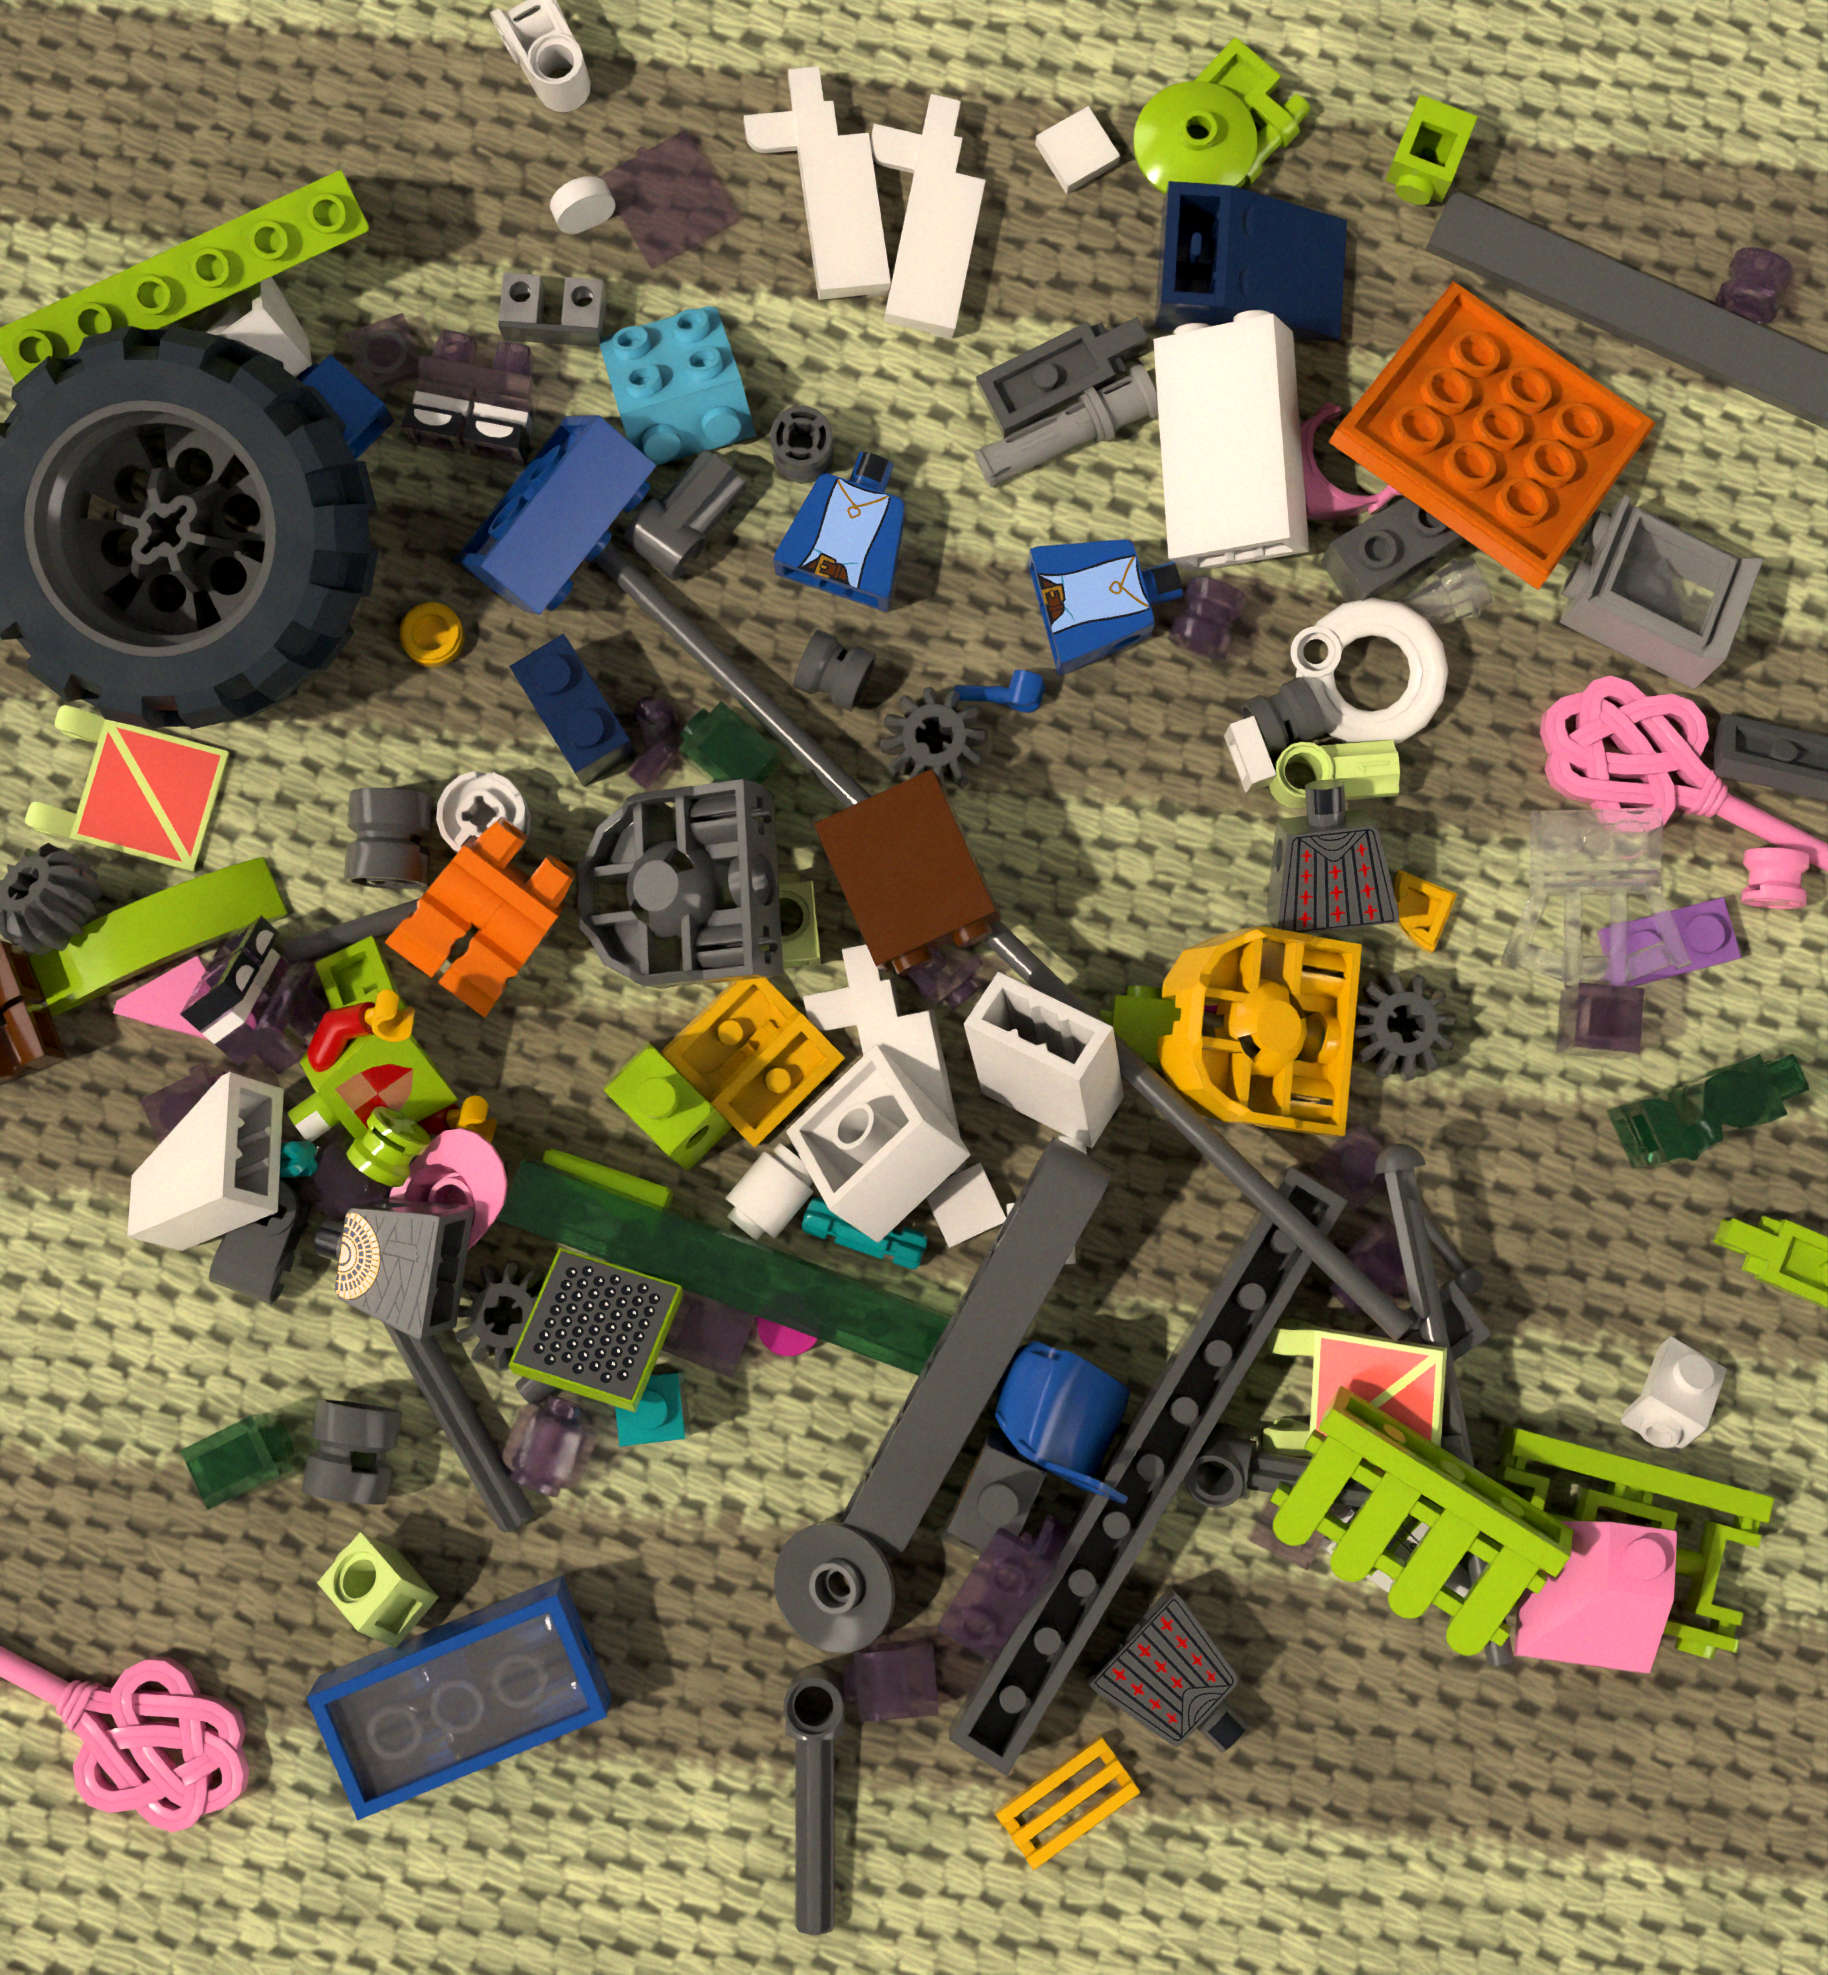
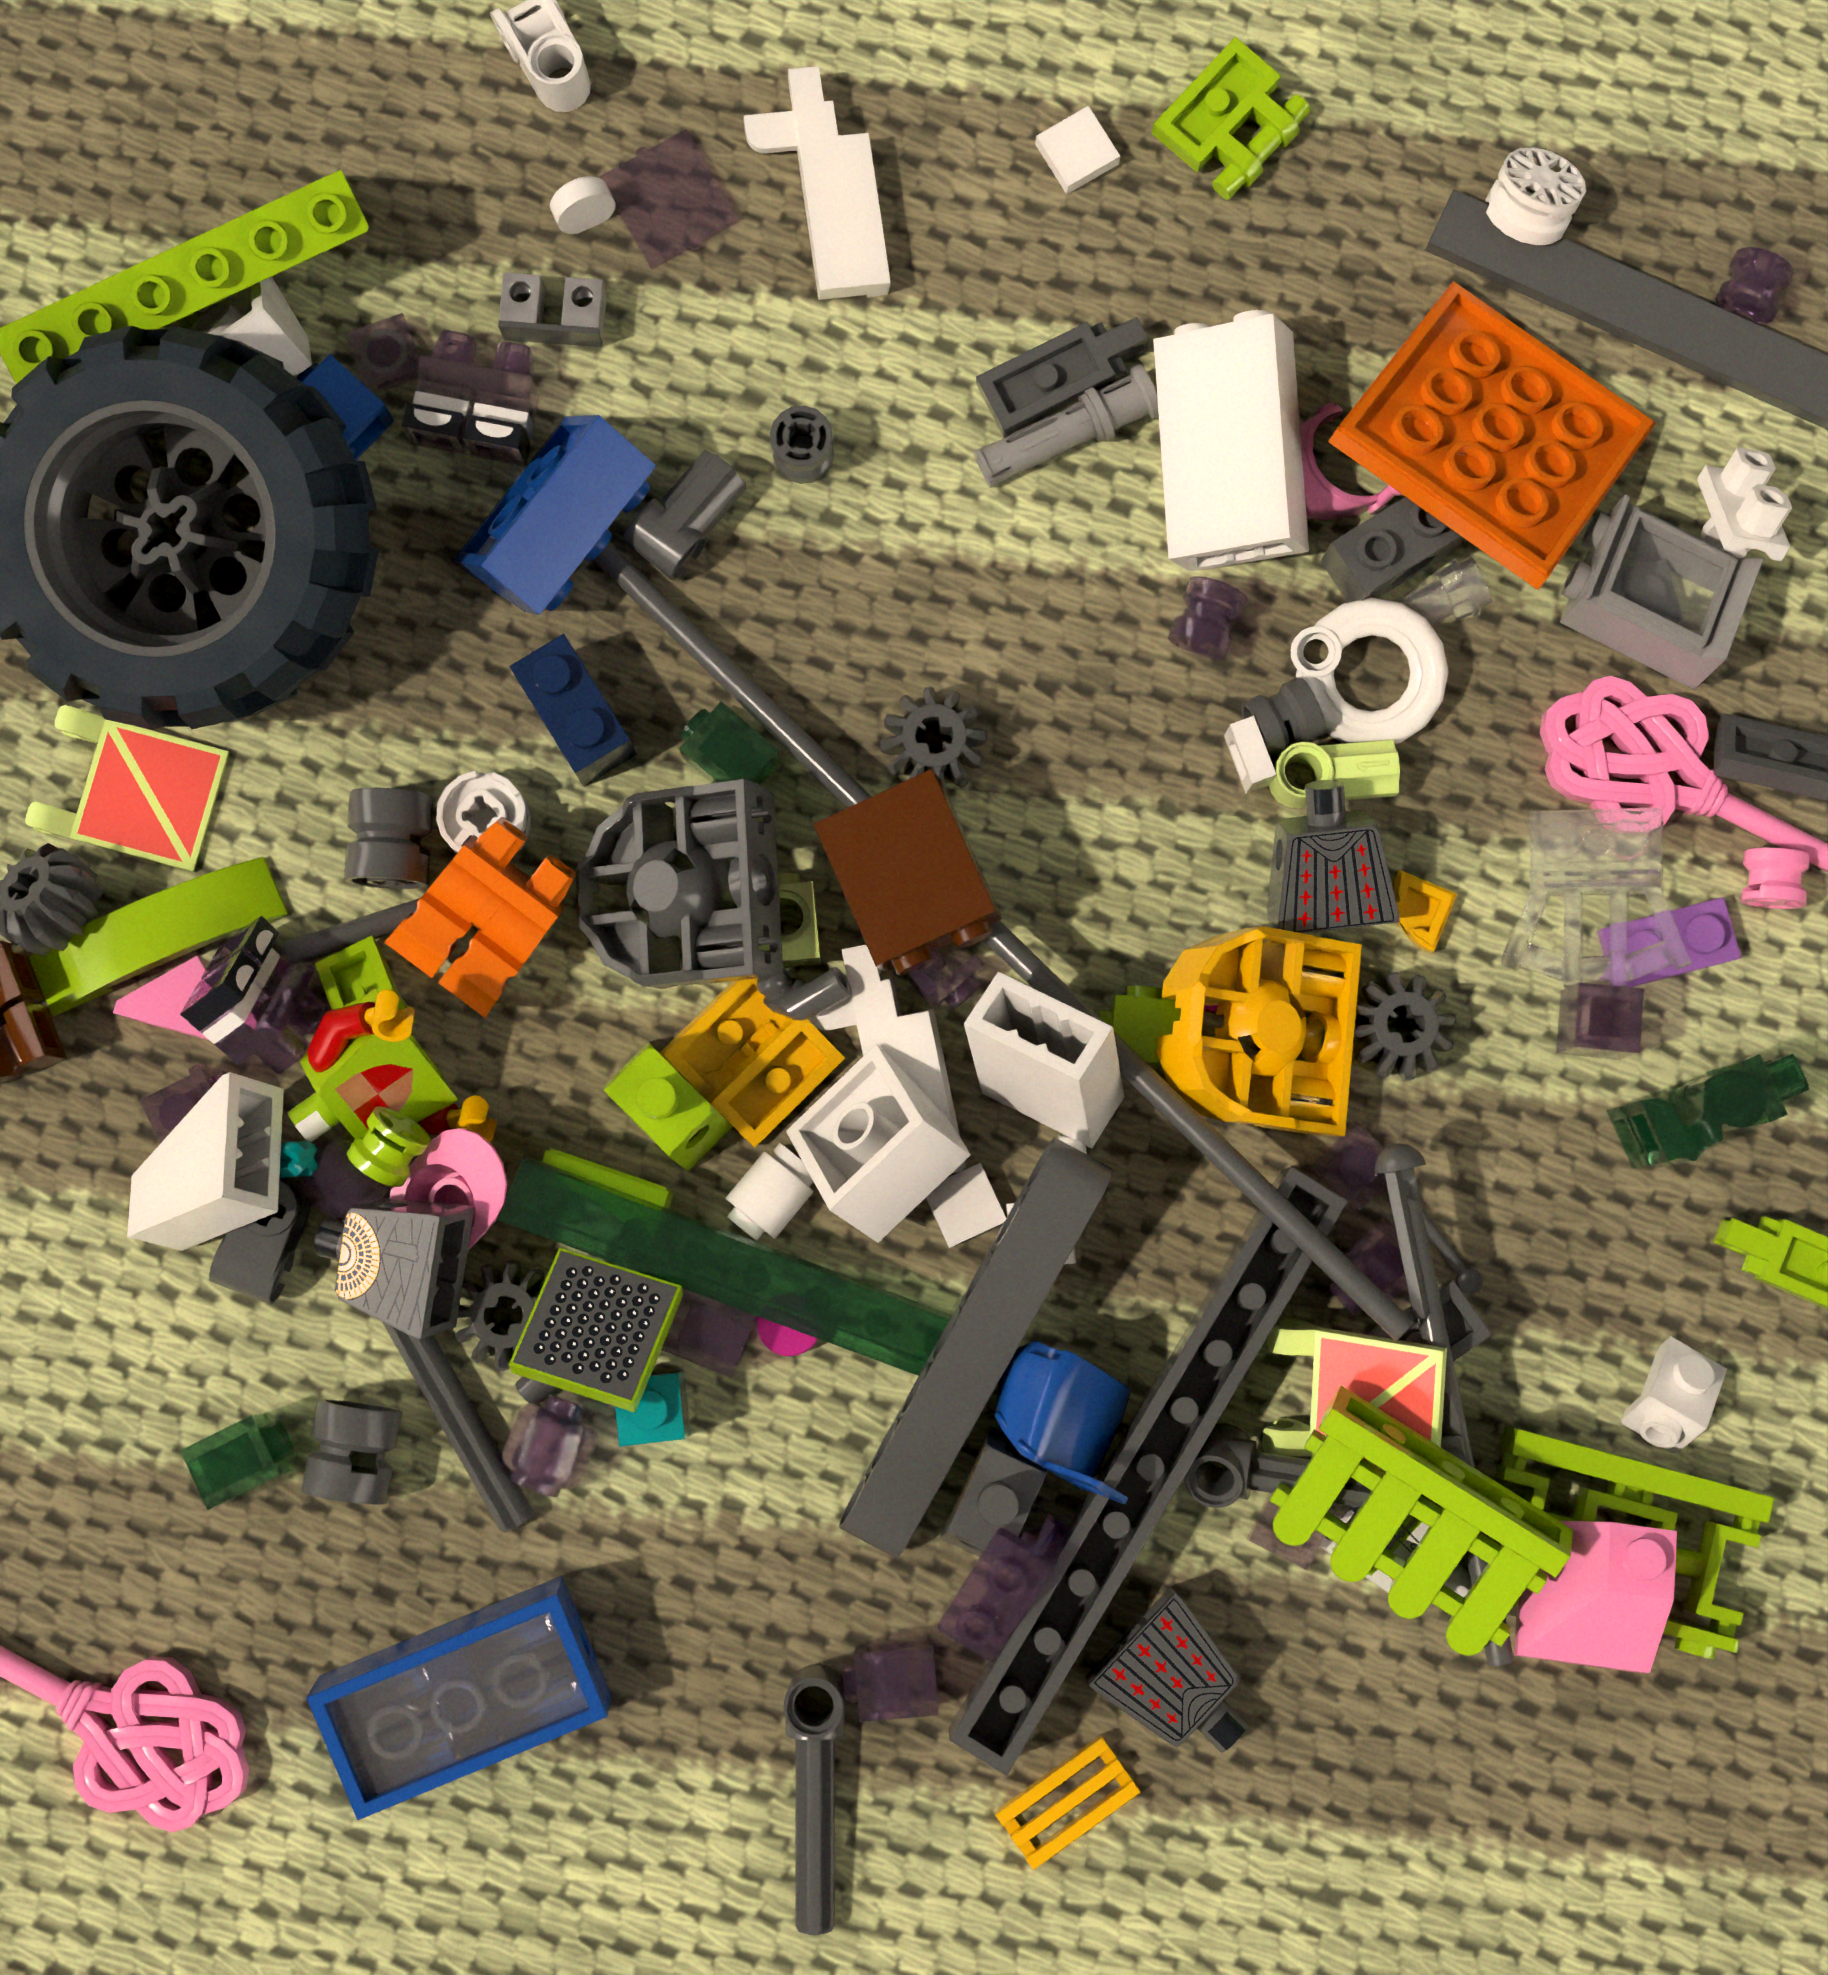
(377, 1590): yellowish green brick -> none
(432, 634): yellow tile -> none
(661, 741): arm -> none
(677, 385): medium azure bracket -> none
(802, 999): none -> dark grey arm
(815, 1601): dark grey dish -> none
(834, 670): dark grey wheel -> none
(847, 535): torso -> none
(905, 1246): teal axle -> none
(937, 220): white piece -> none
(1022, 695): blue hand -> none
(1097, 598): torso -> none
(1170, 154): lime dish -> none
(1248, 252): dark blue slope -> none
(1432, 132): lime brick -> none
(1534, 200): none -> white wheel
(1743, 507): none -> white hips

